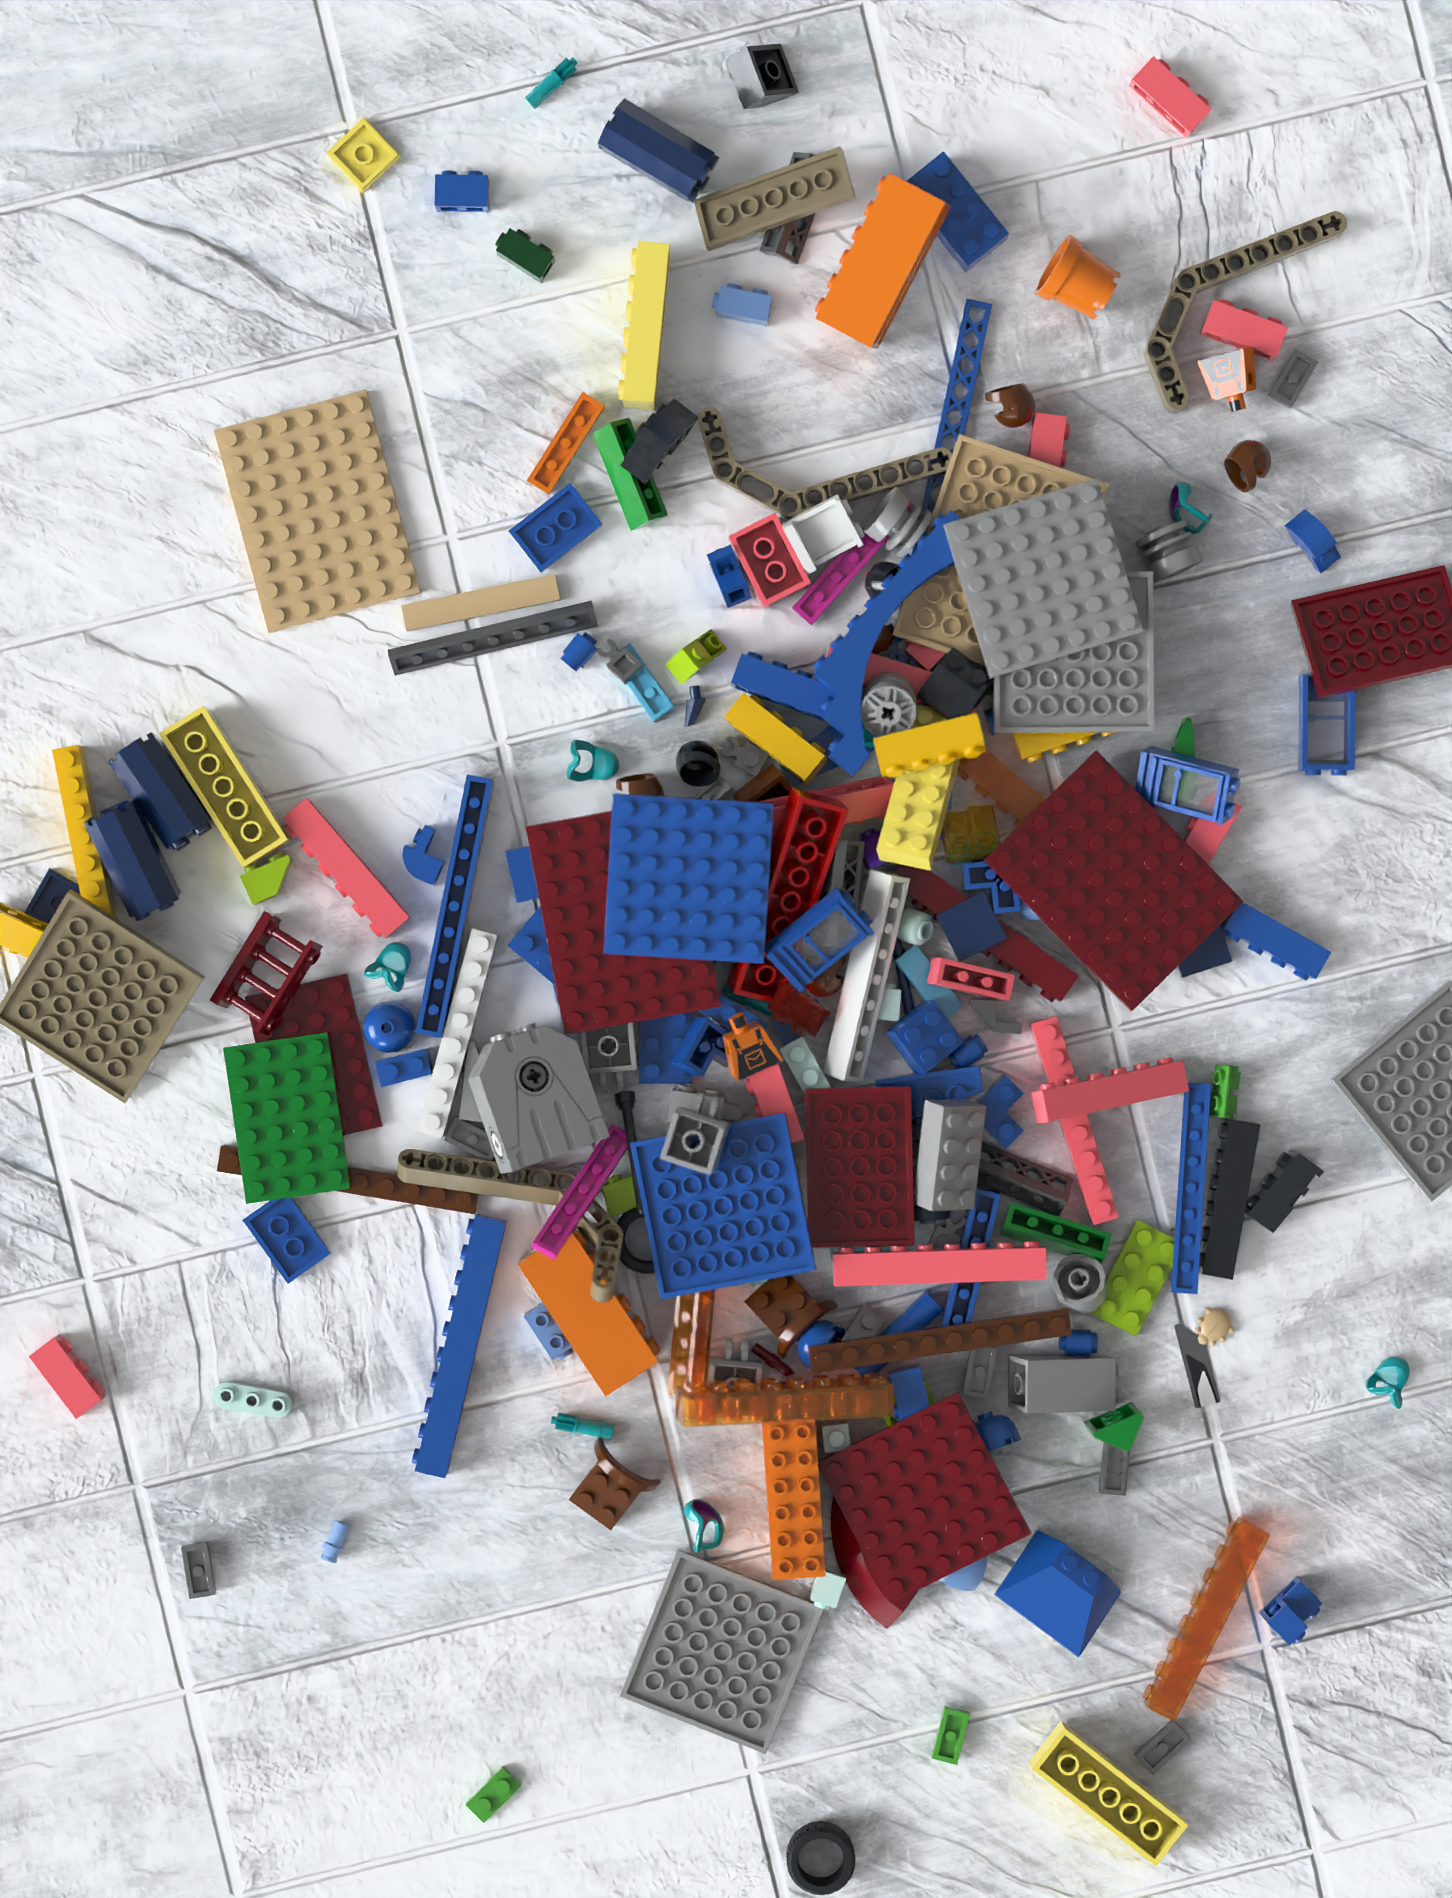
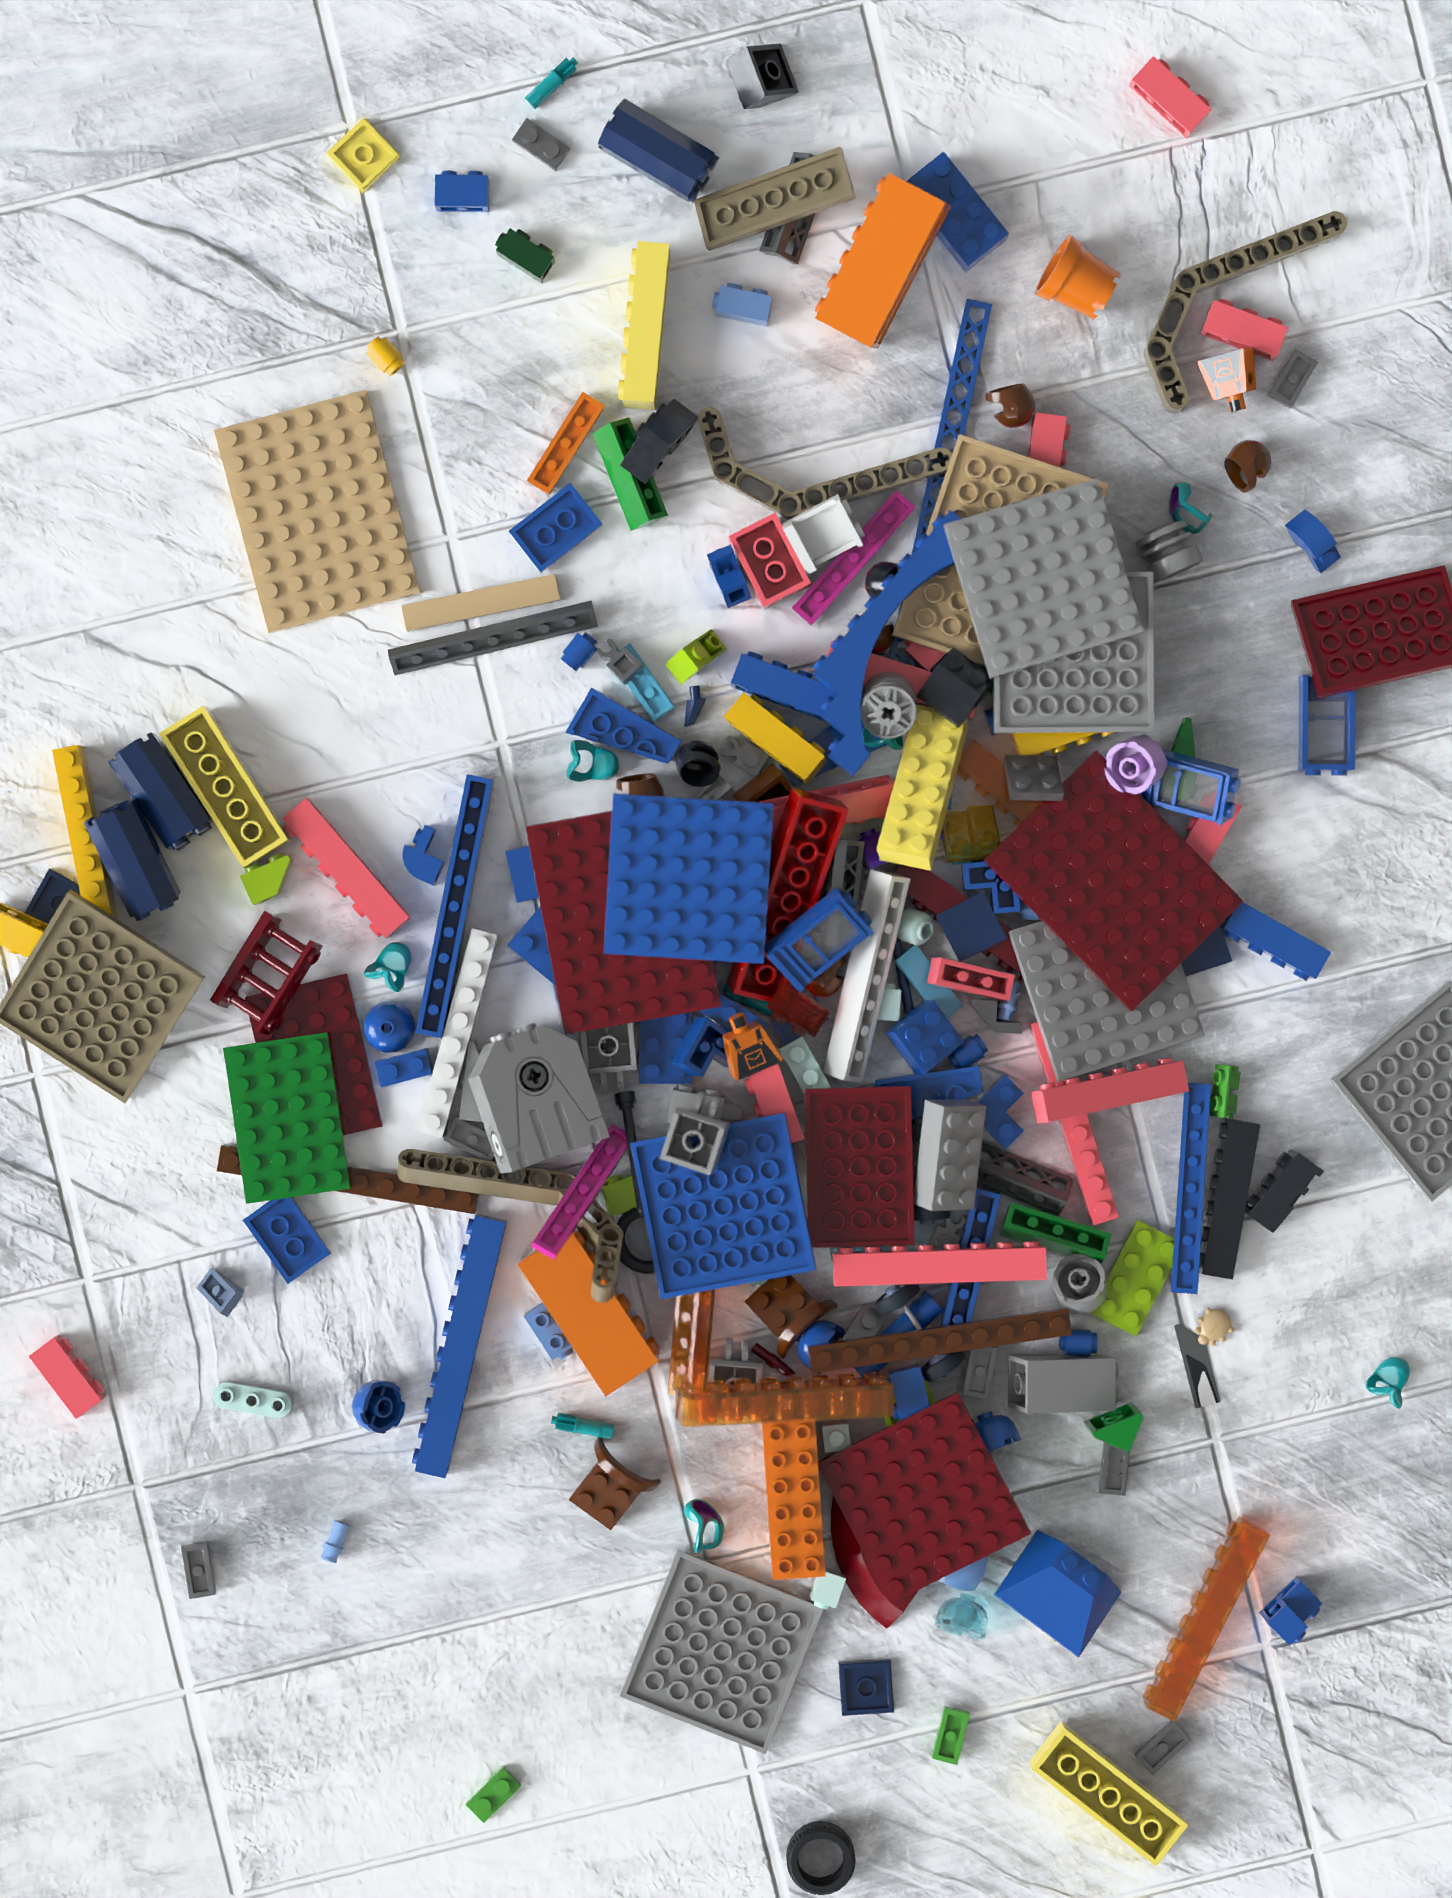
(220, 1291): none -> sand blue slope
(378, 1406): none -> blue cylinder
(385, 355): none -> yellow brick
(541, 144): none -> flat silver plate
(615, 725): none -> blue wing
(866, 1687): none -> dark blue tile
(897, 522): light grey wheel -> none
(897, 1297): none -> black axle
(929, 745): yellow brick -> none
(962, 1617): none -> clear light blue cylinder
(1008, 1008): none -> light blue pin
(1033, 777): none -> flat silver plate
(1084, 1020): none -> light grey plate
(1136, 751): none -> lavender brick

